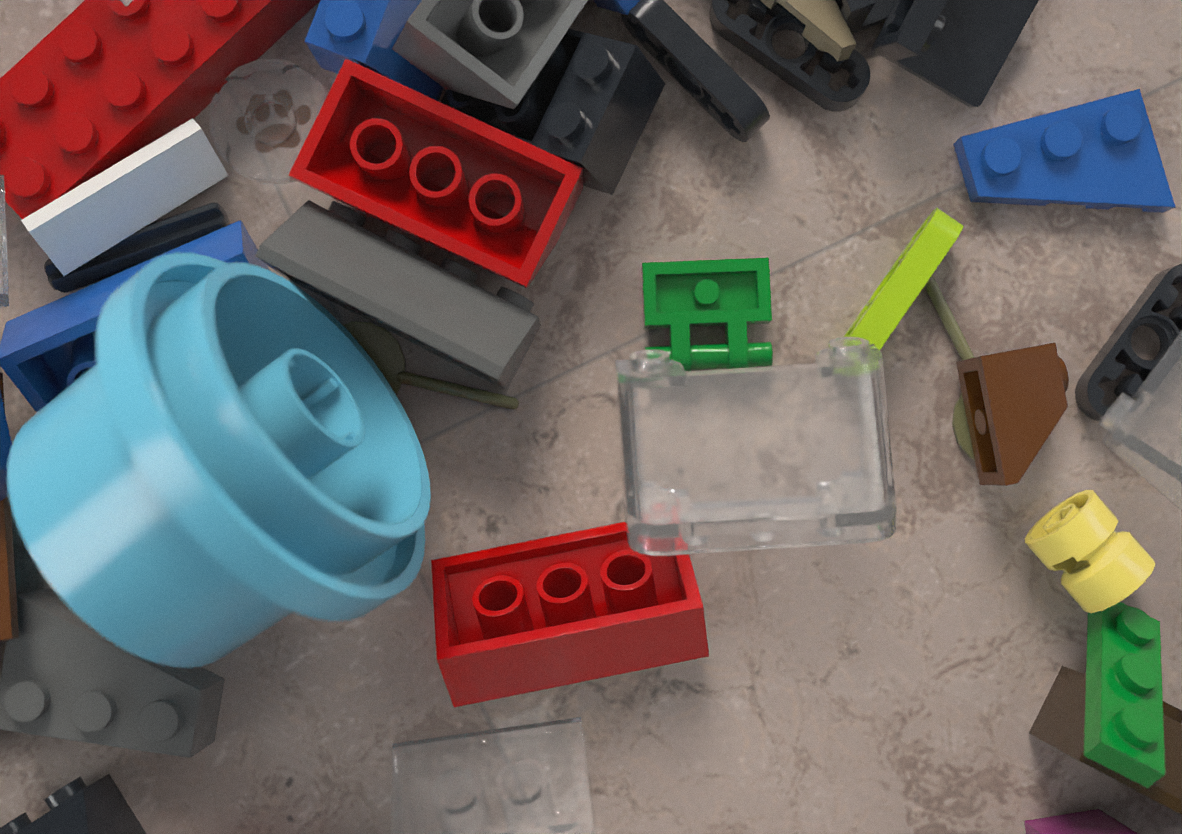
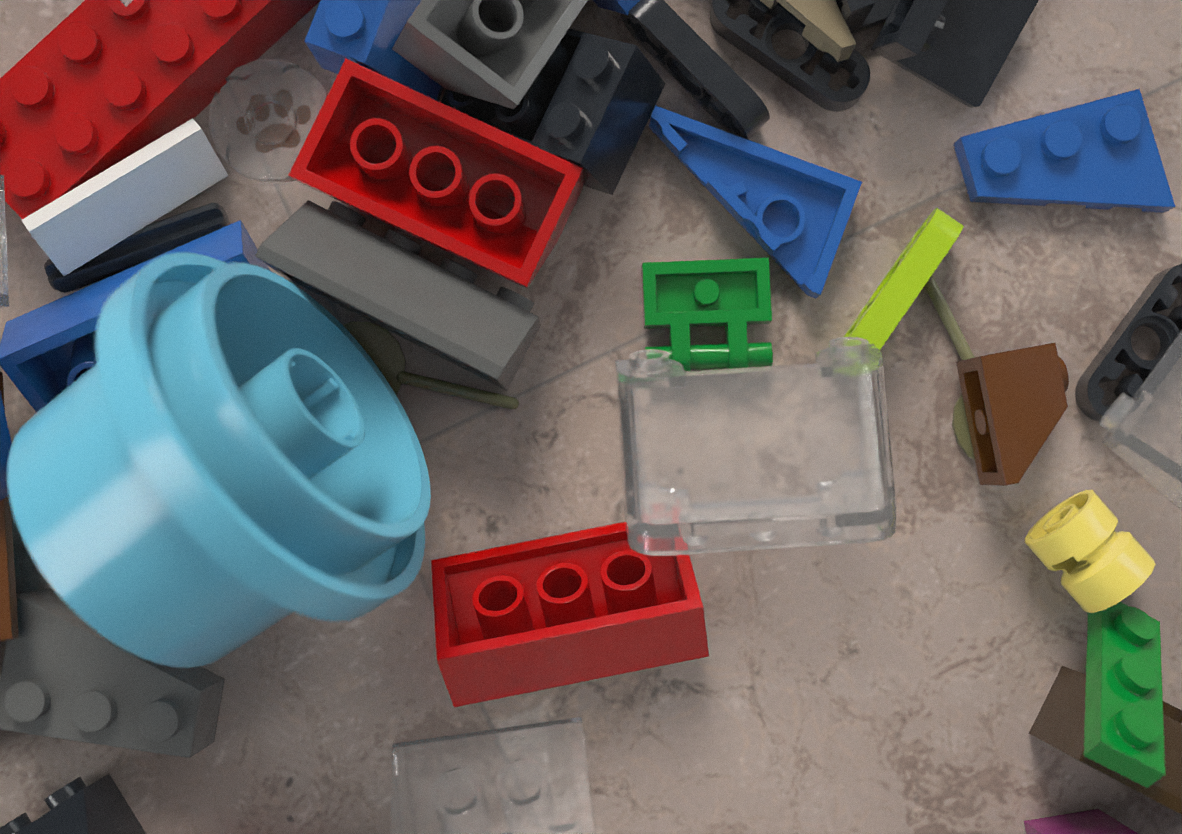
(780, 200): none -> blue wing

